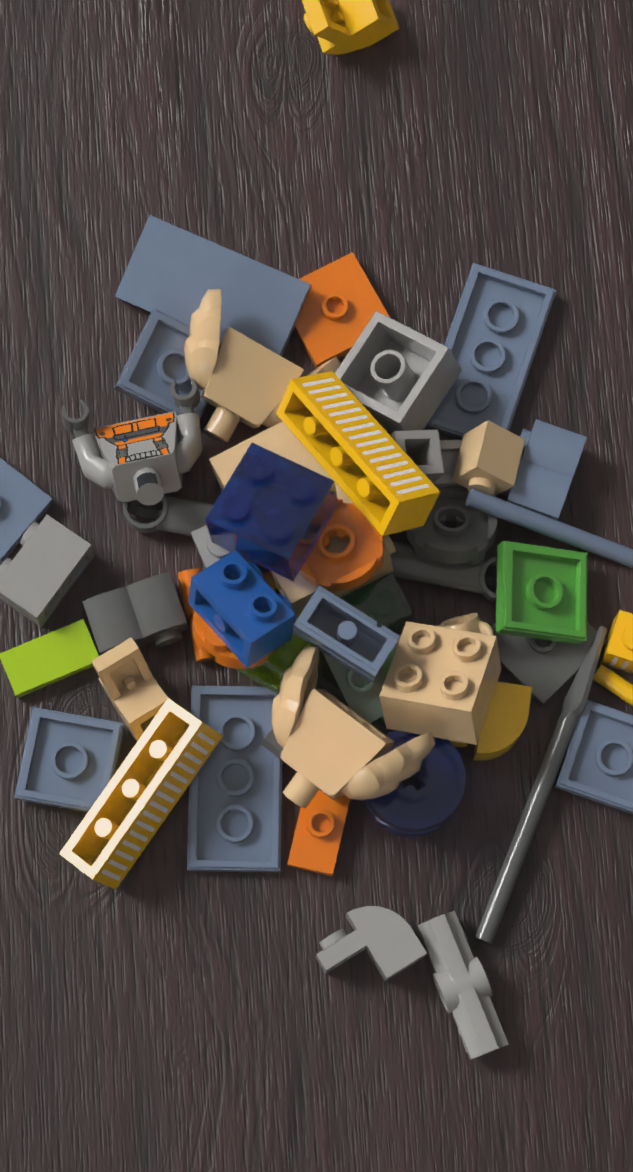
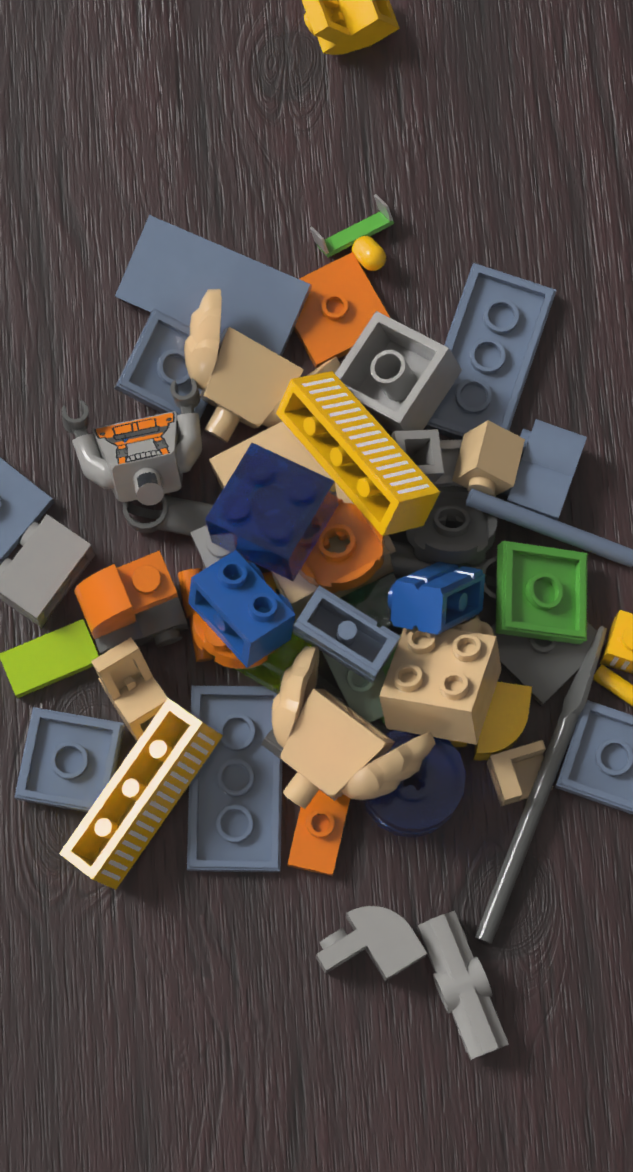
(117, 594): none -> orange brick
(364, 247): none -> piece
(436, 597): none -> blue brick
(516, 771): none -> tan panel

